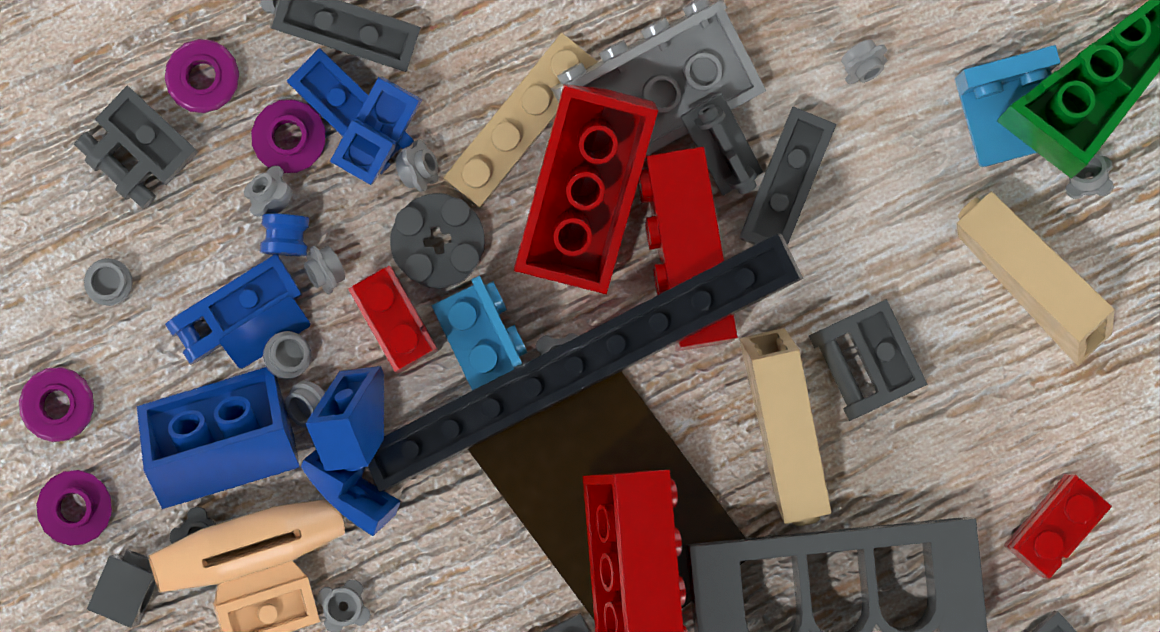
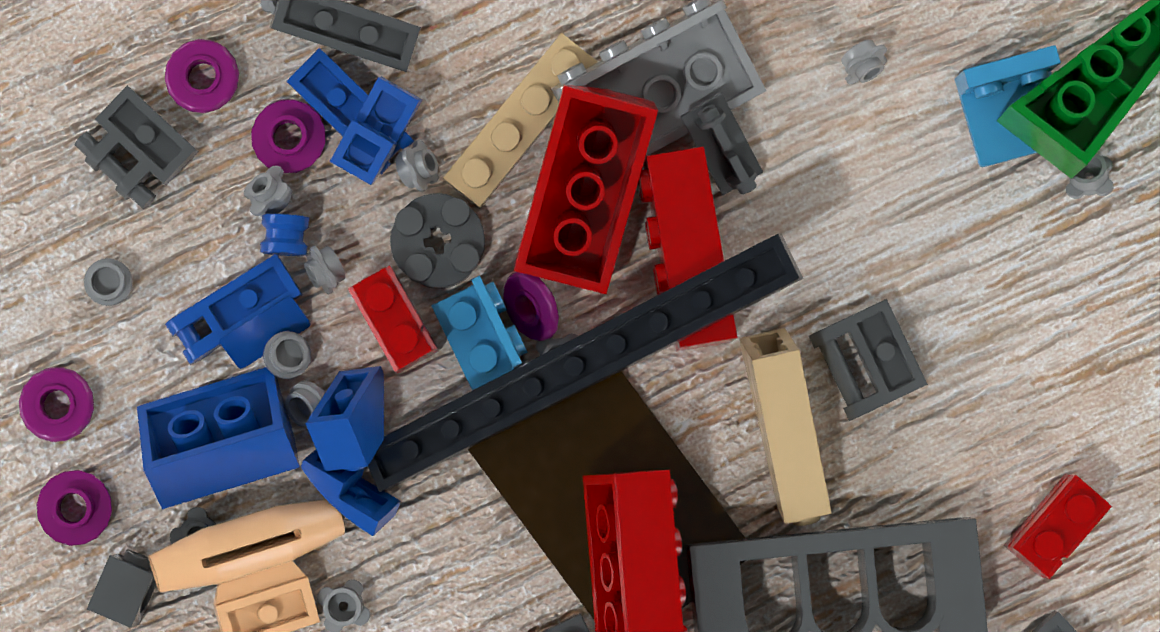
(531, 306): none -> magenta piece
(788, 177): dark grey plate -> none
(1036, 277): tan slope -> none

